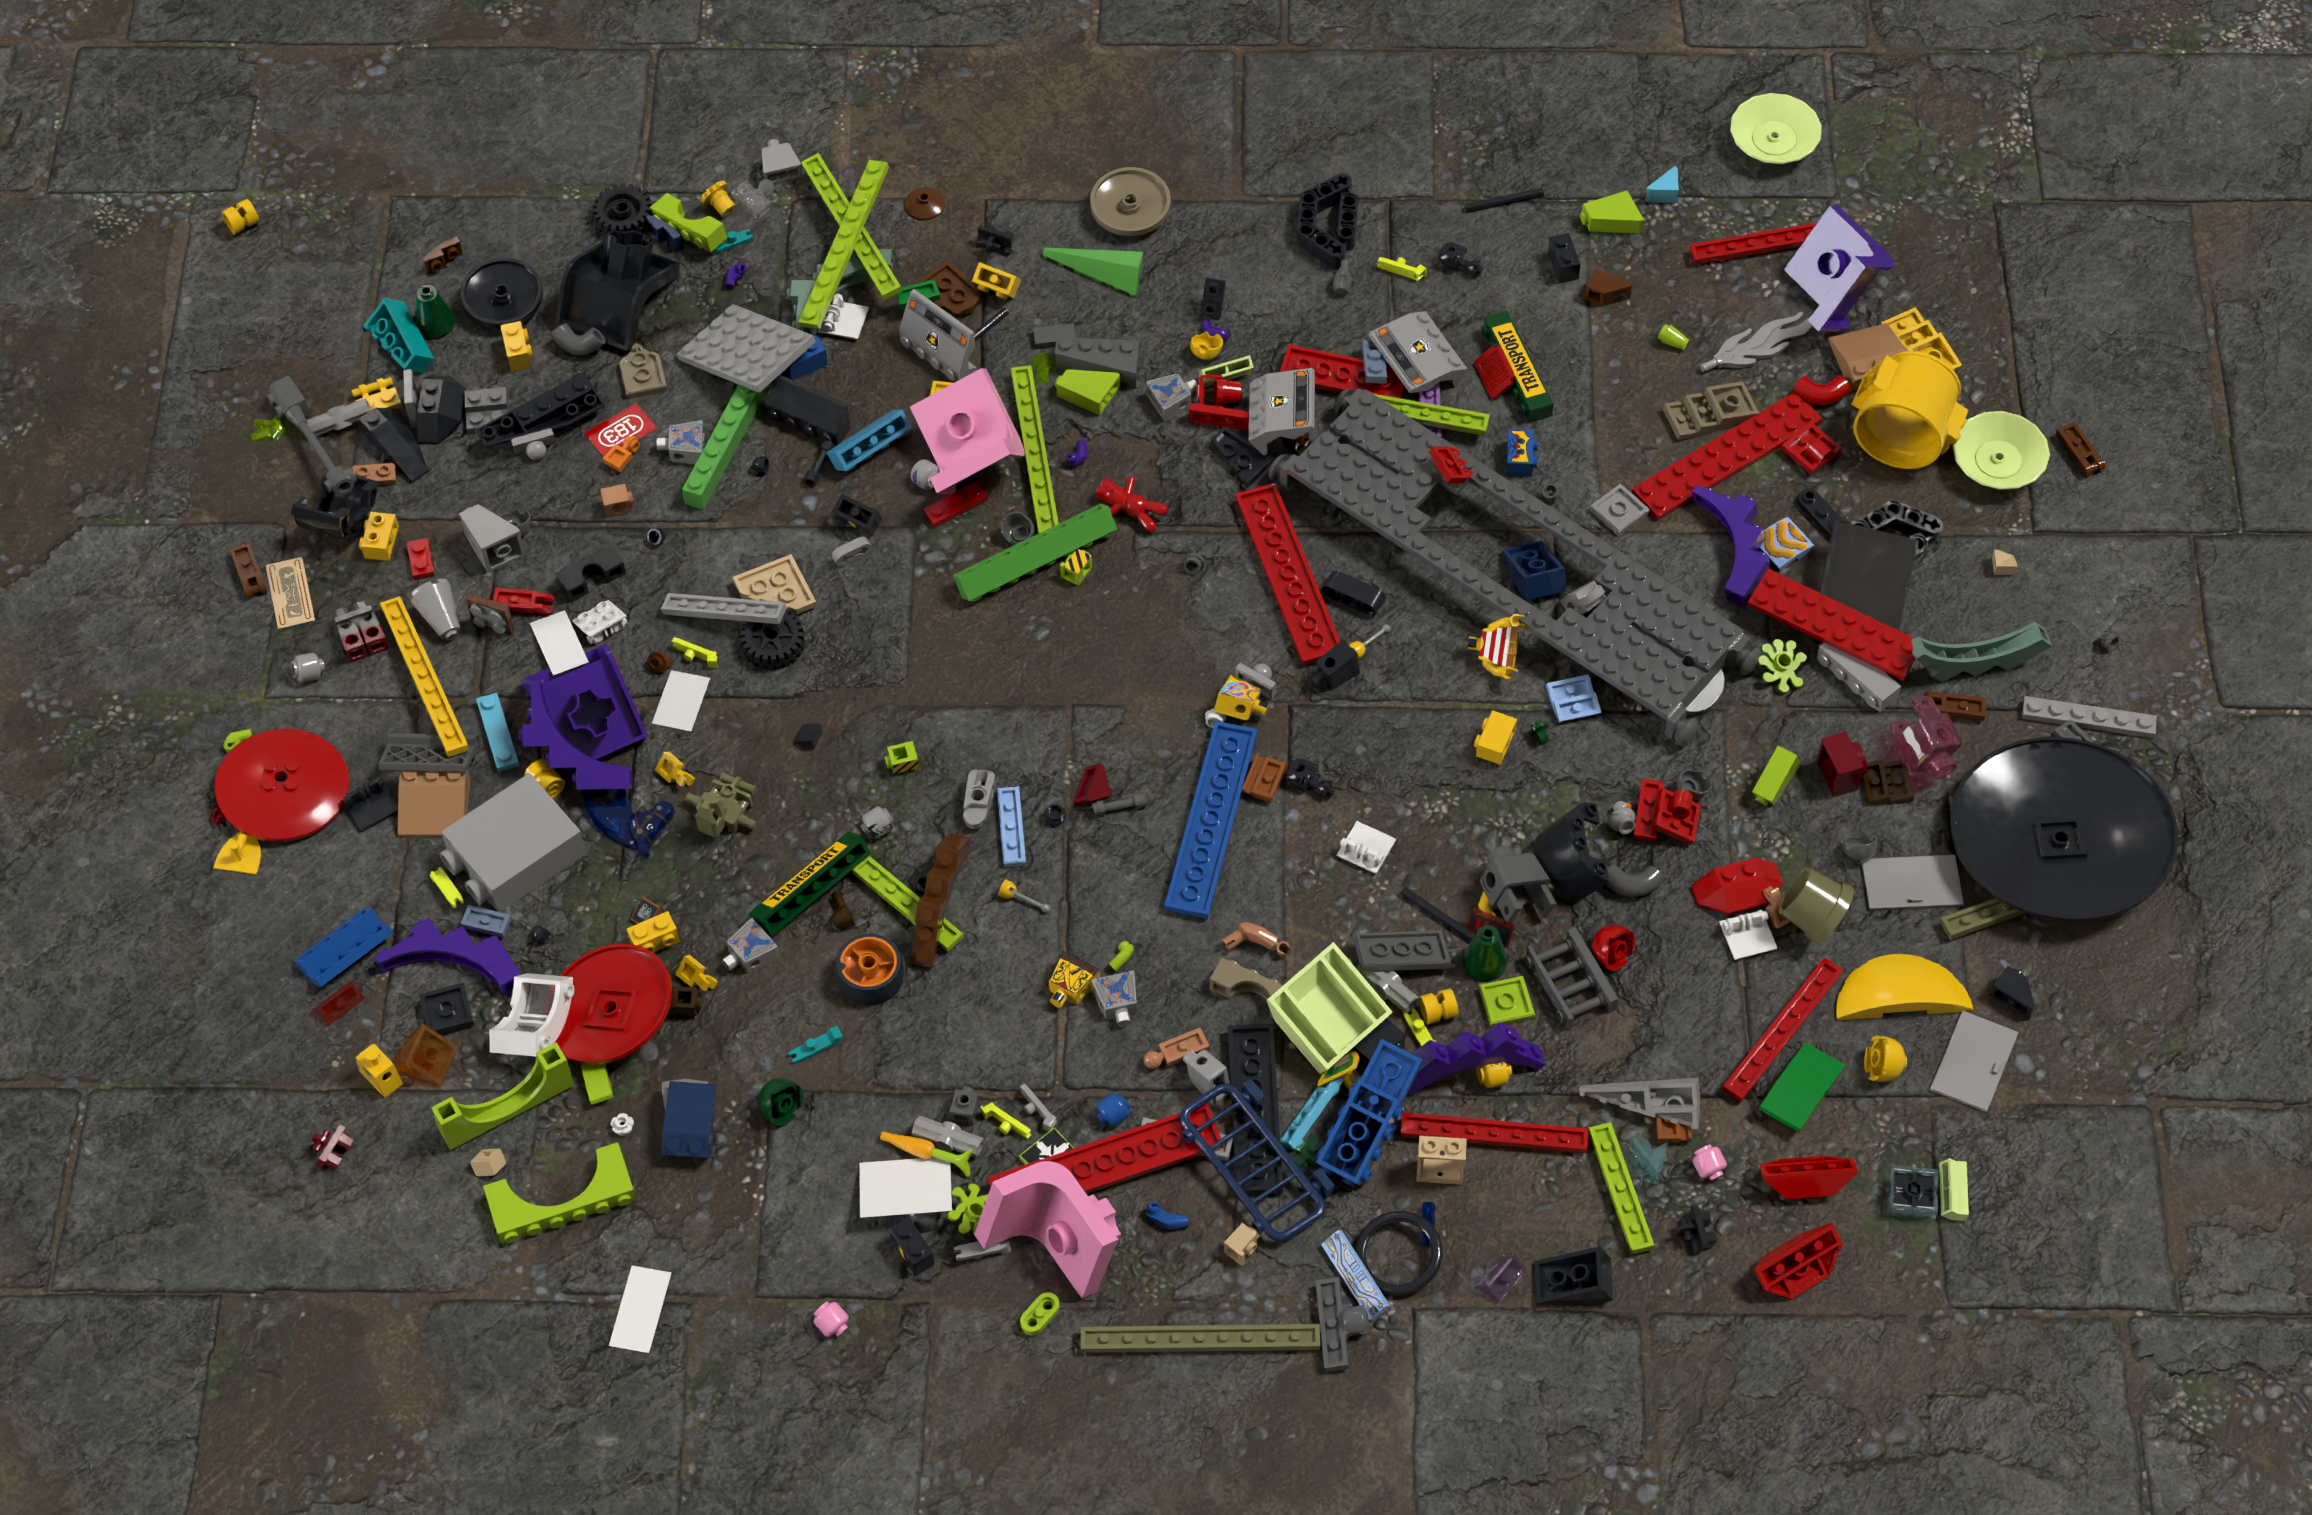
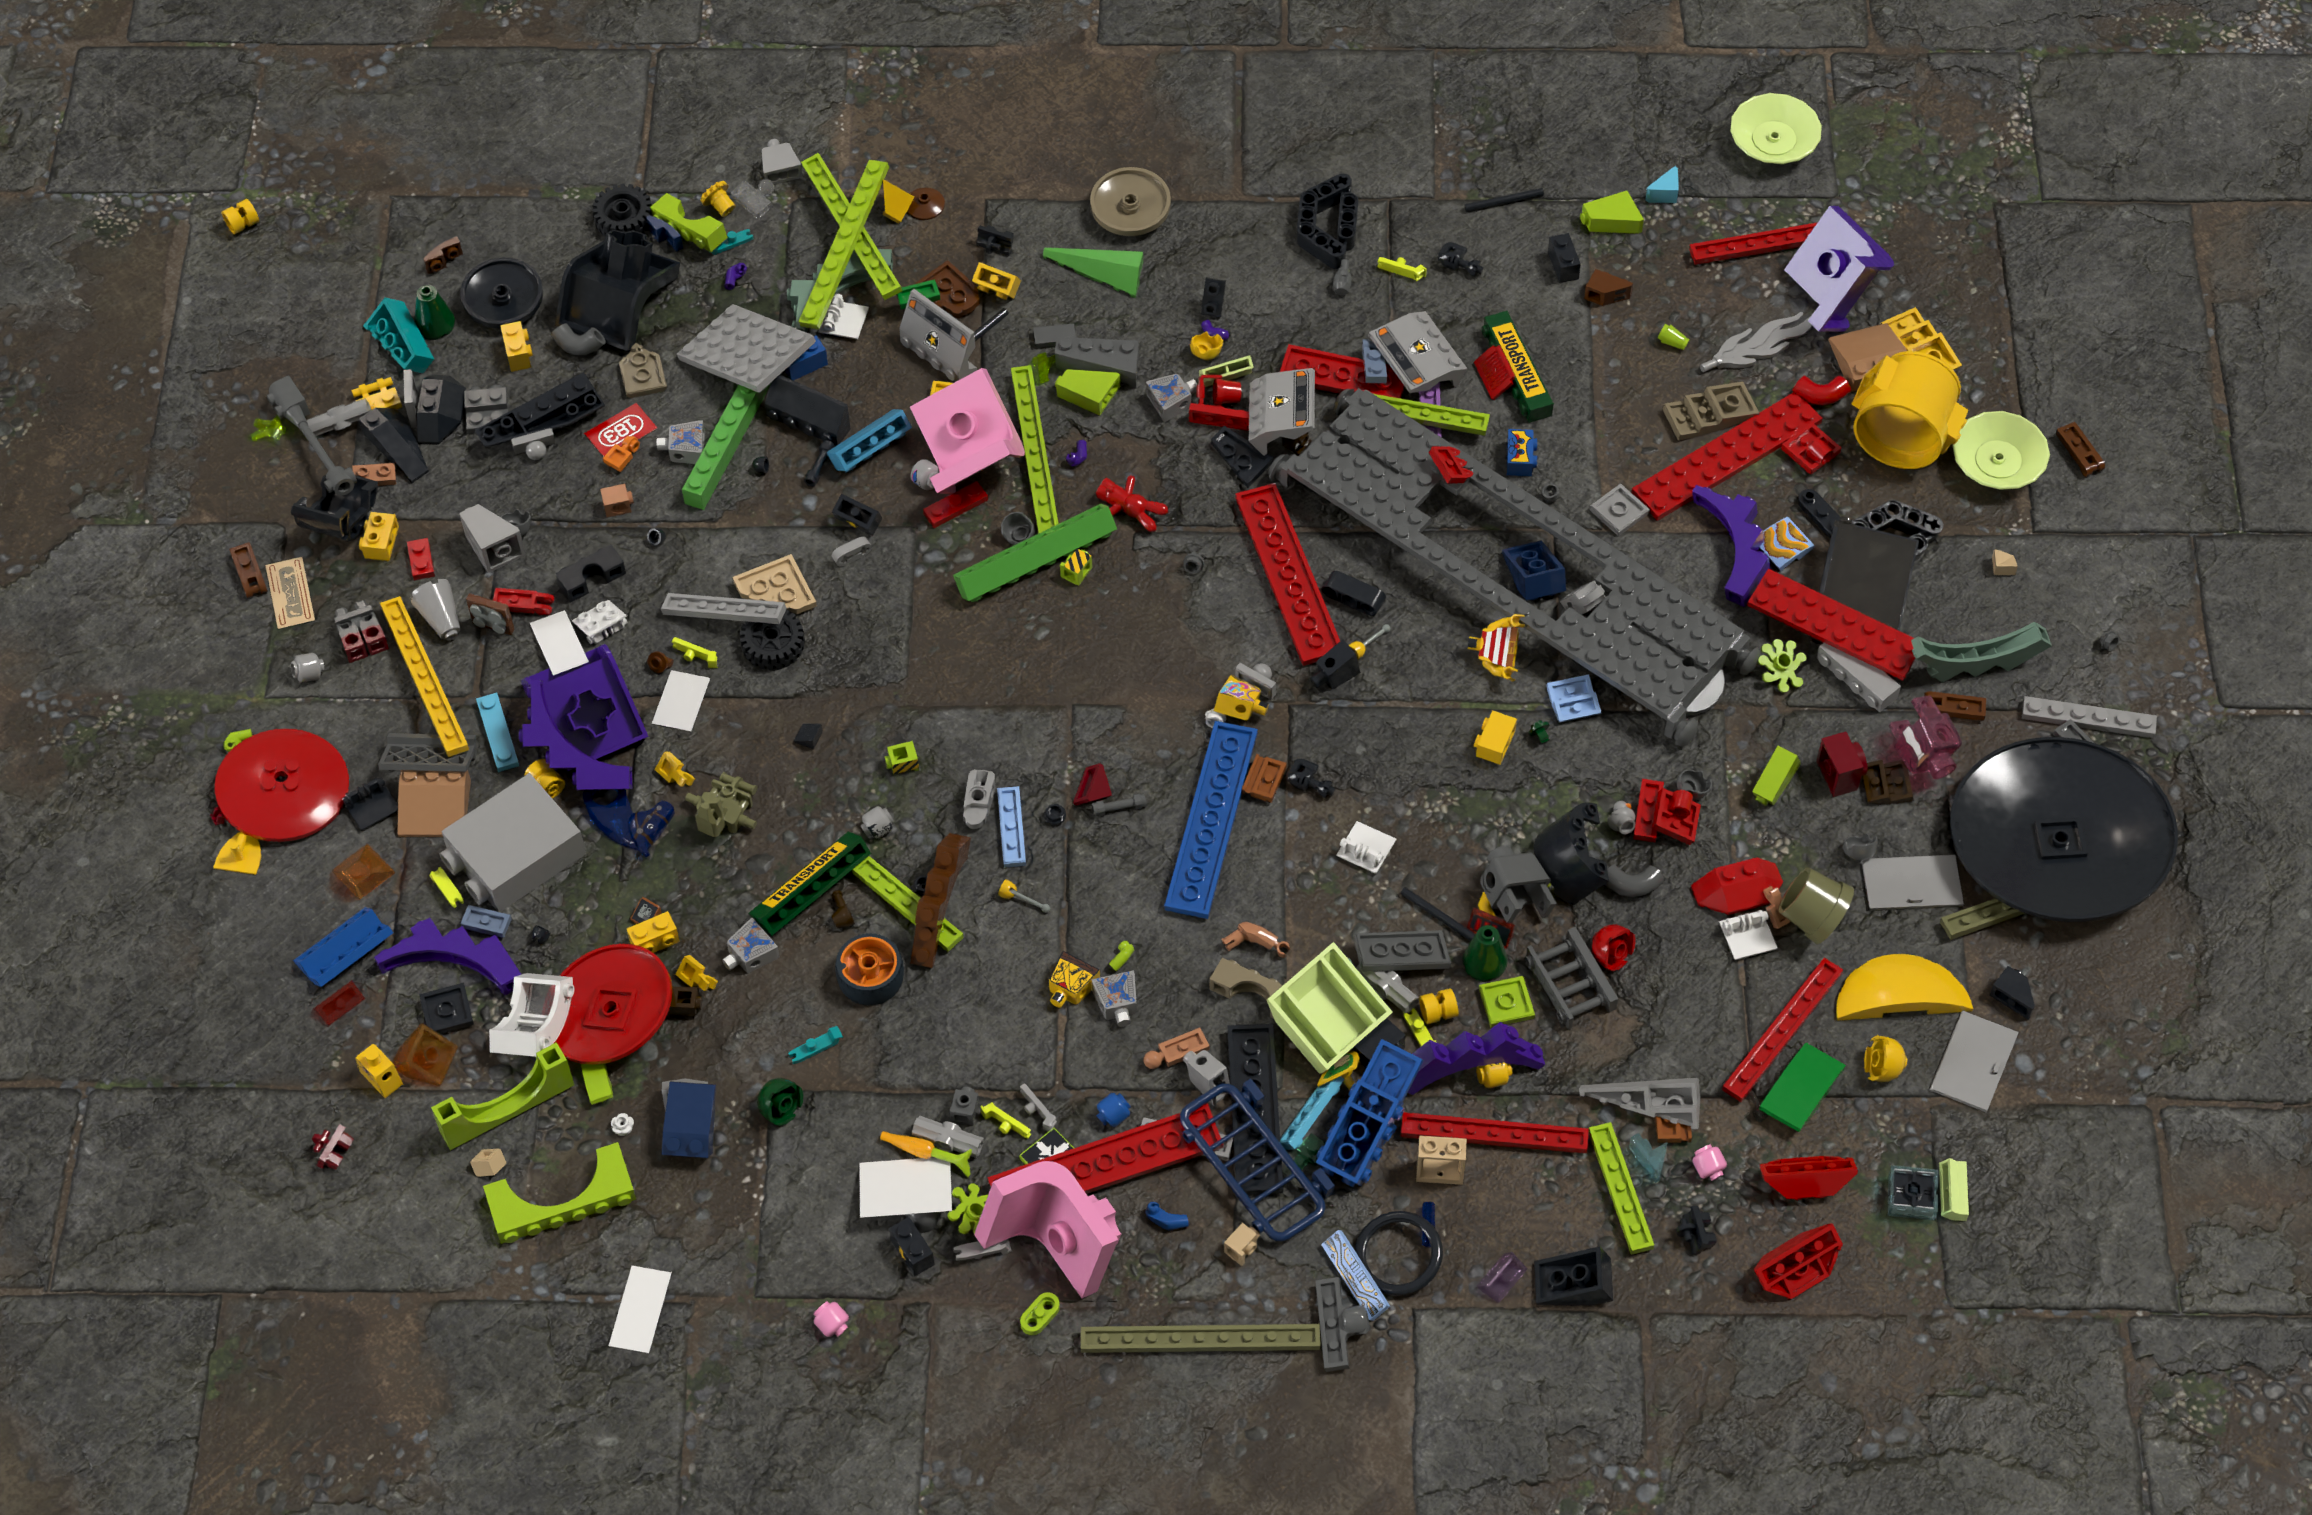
(363, 871): none -> clear orange slope
(895, 202): none -> yellow slope

